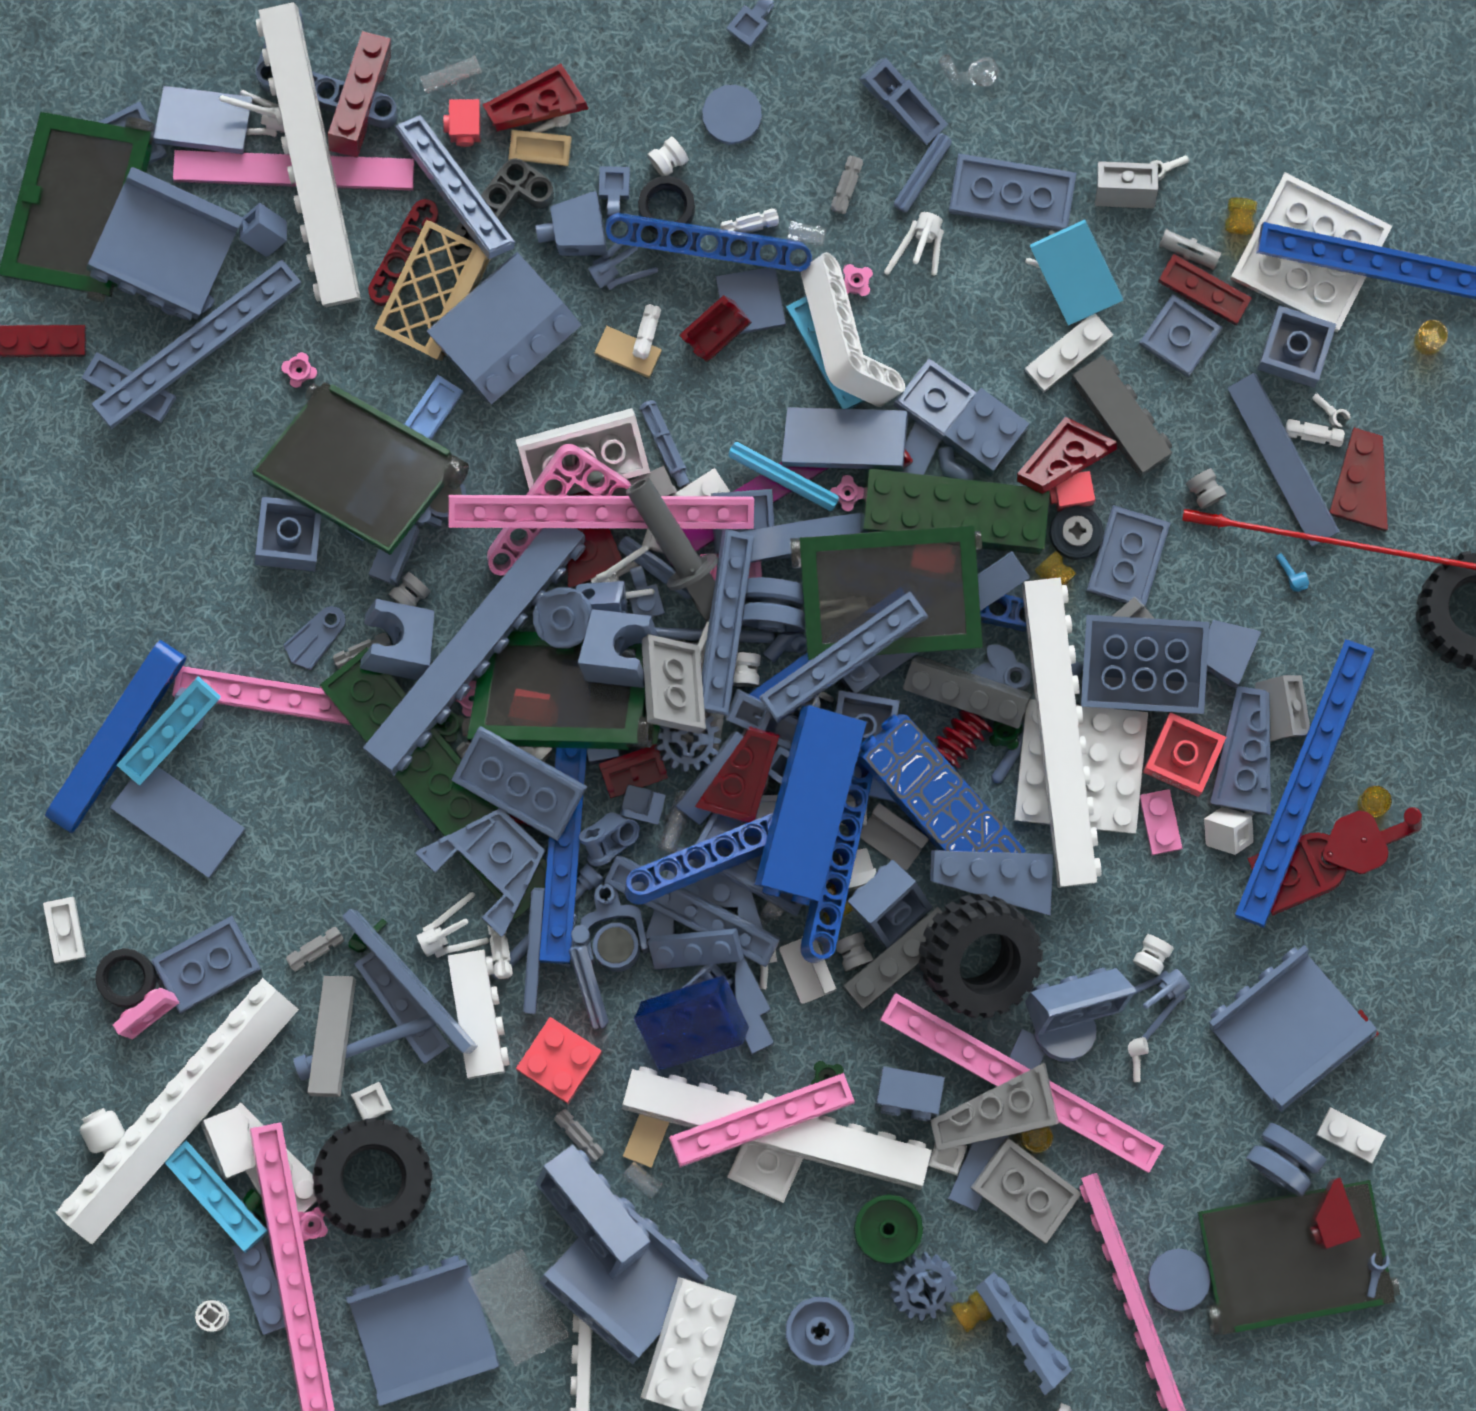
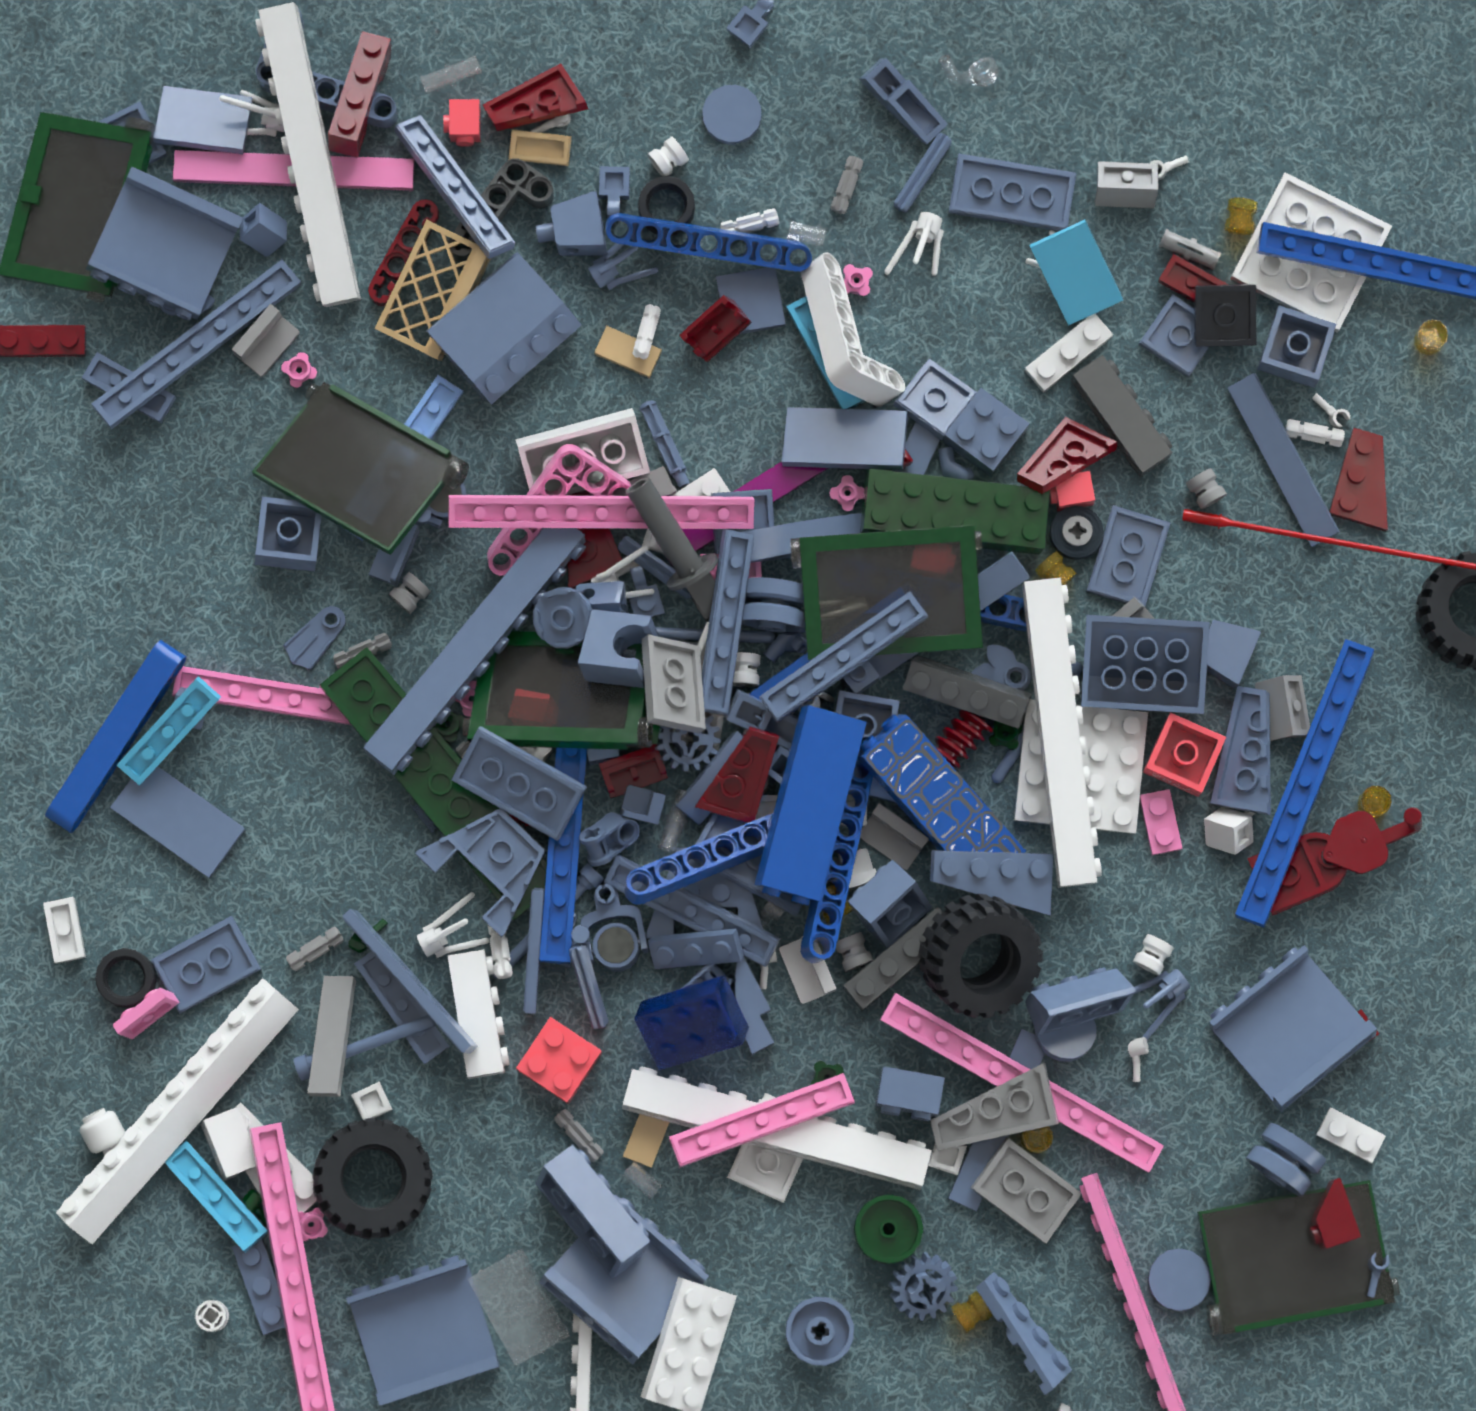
(265, 341): none -> light grey panel
(411, 636): sand blue piece -> none
(783, 476): medium azure axle -> none
(1225, 315): none -> black plate
(1296, 581): dark azure hand -> none

